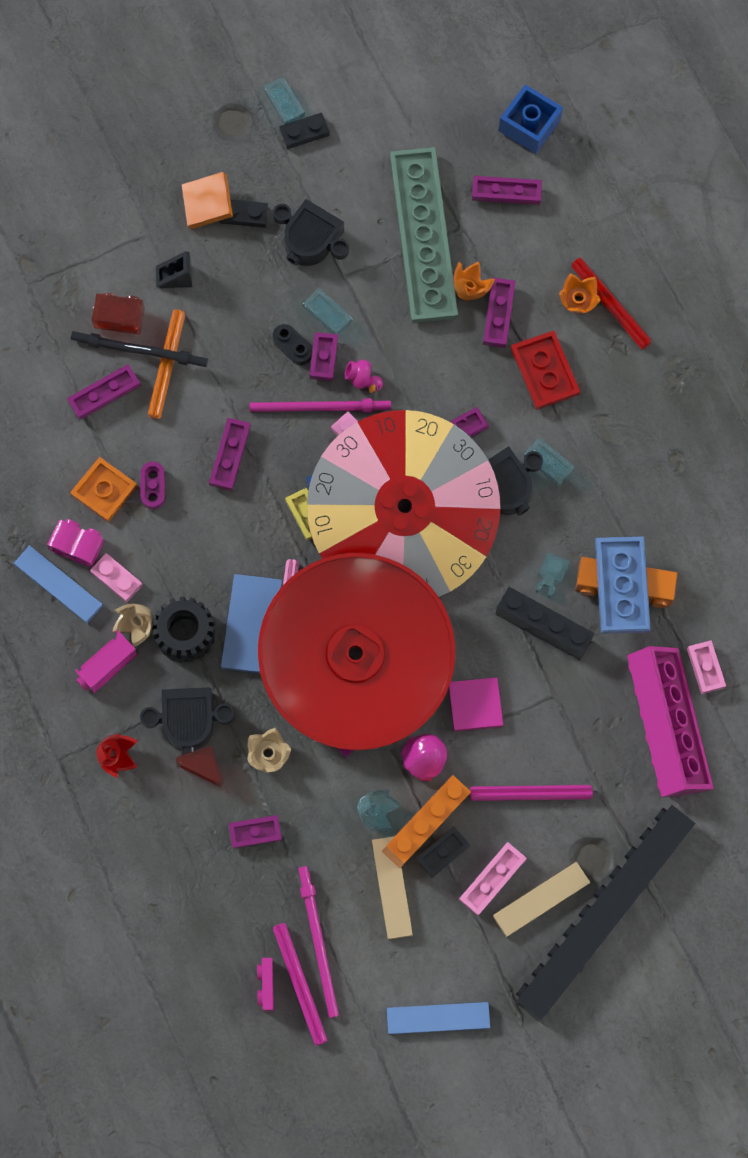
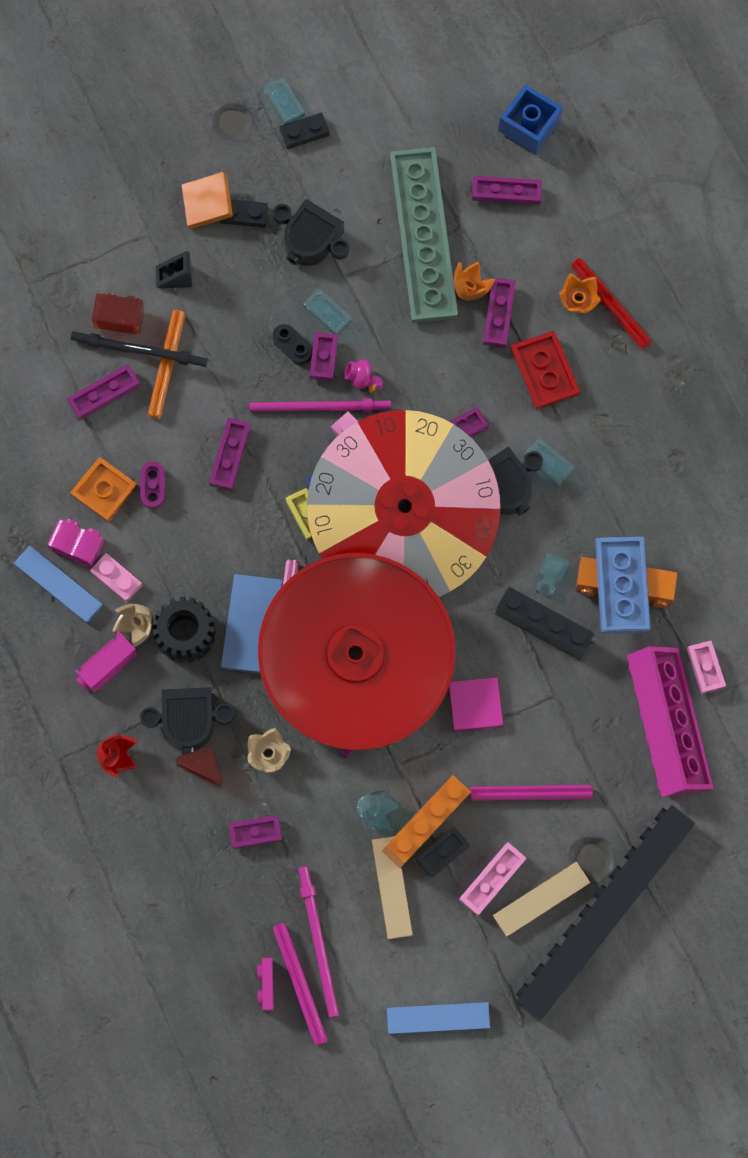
(424, 756): dark pink hair -> none

